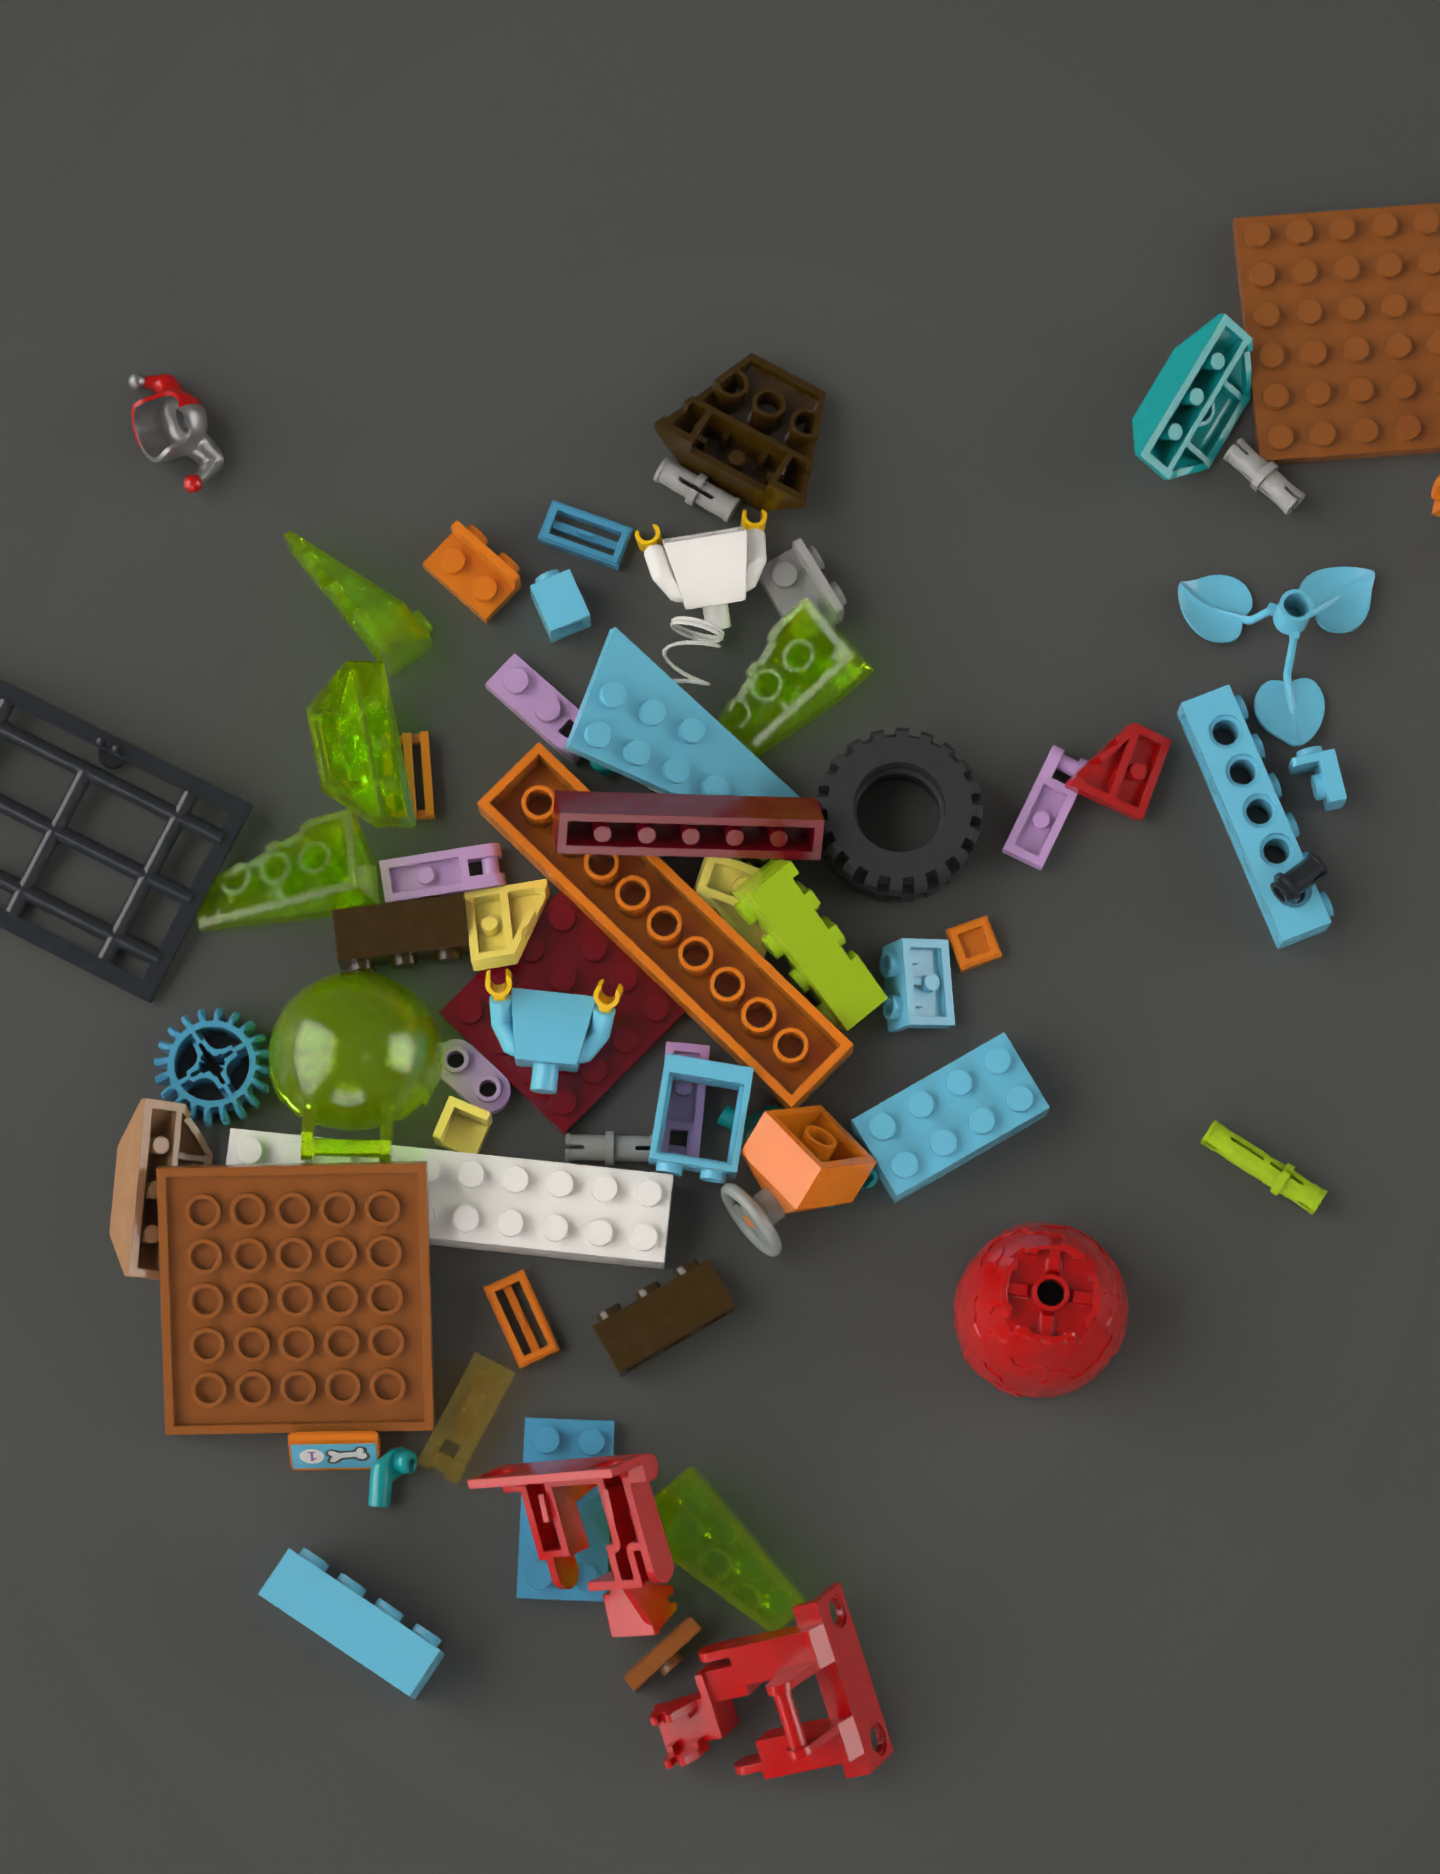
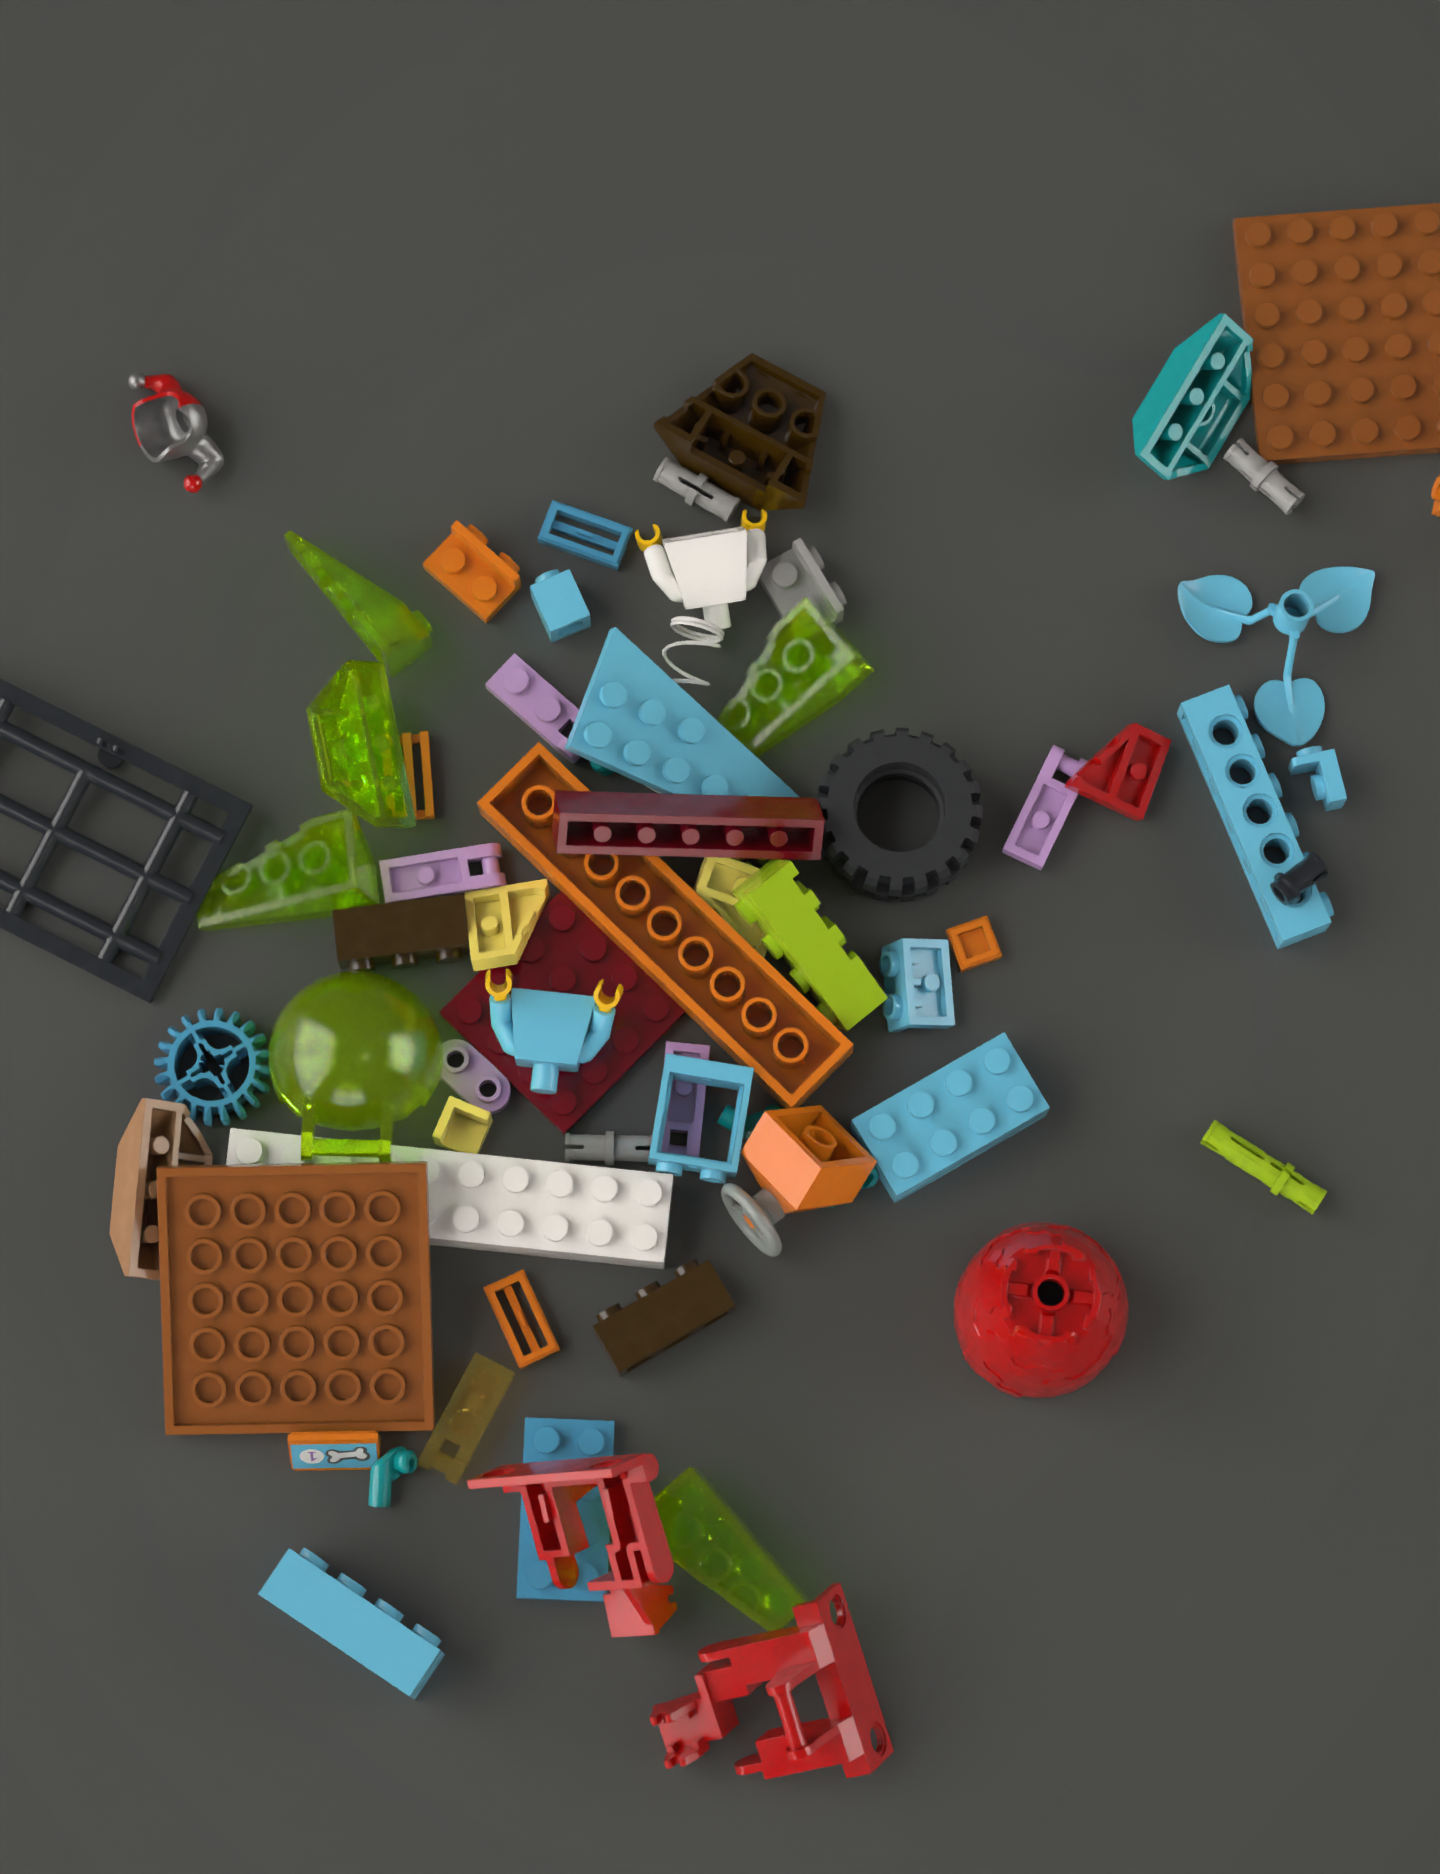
(663, 1656): dark orange plate -> none

